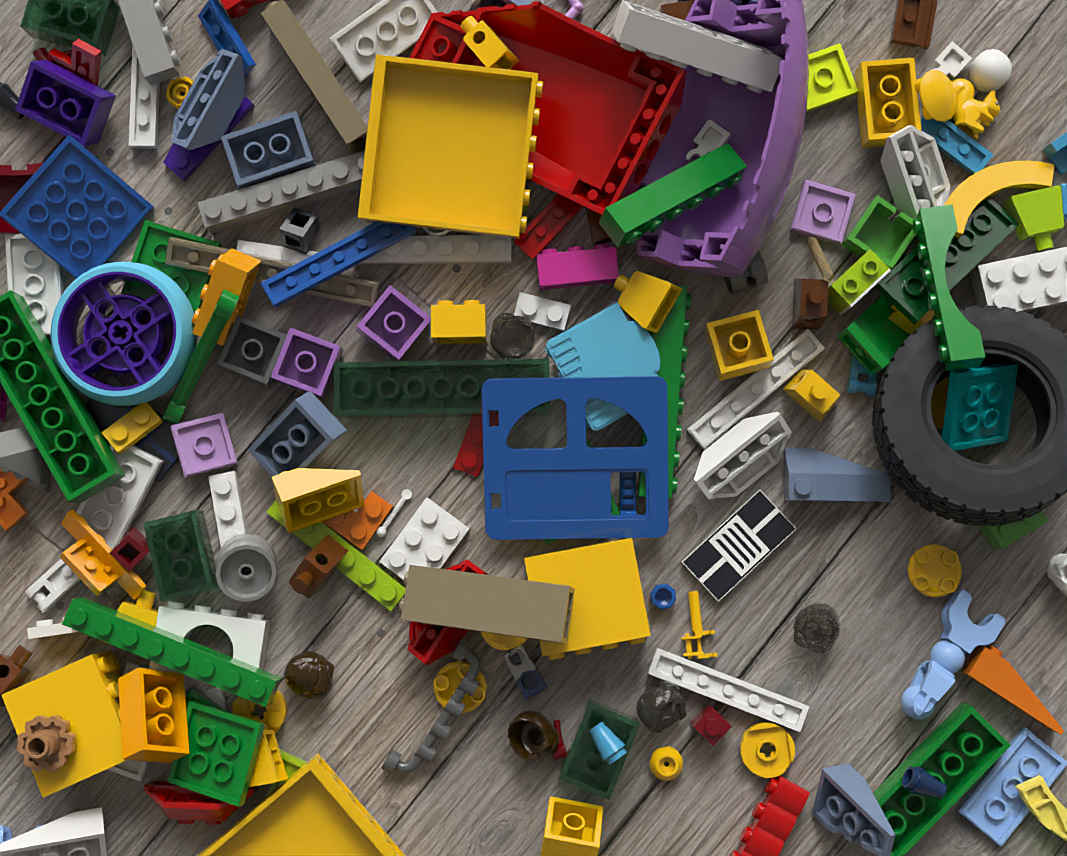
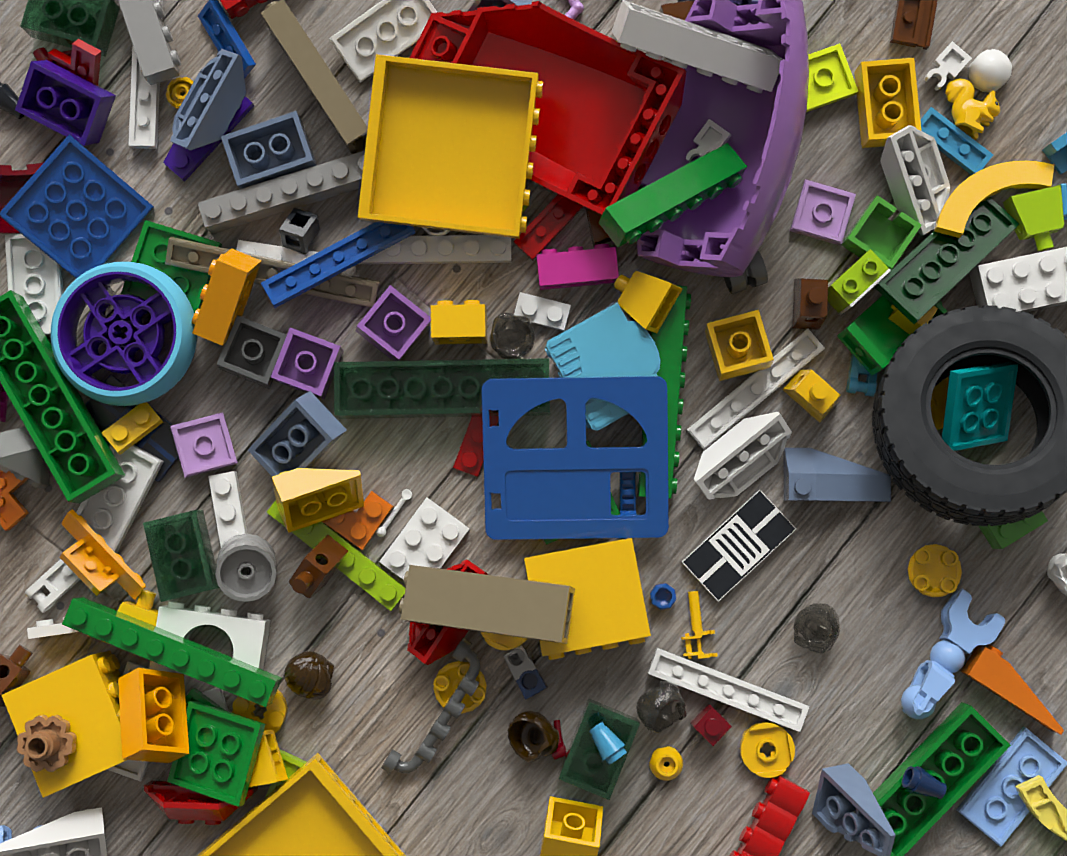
(130, 549): dark red brick -> none
(200, 357): green piece -> none
(487, 45): yellow torso -> none
(821, 266): tan piece -> none
(936, 96): yellow dish -> none
(959, 339): green arch -> none

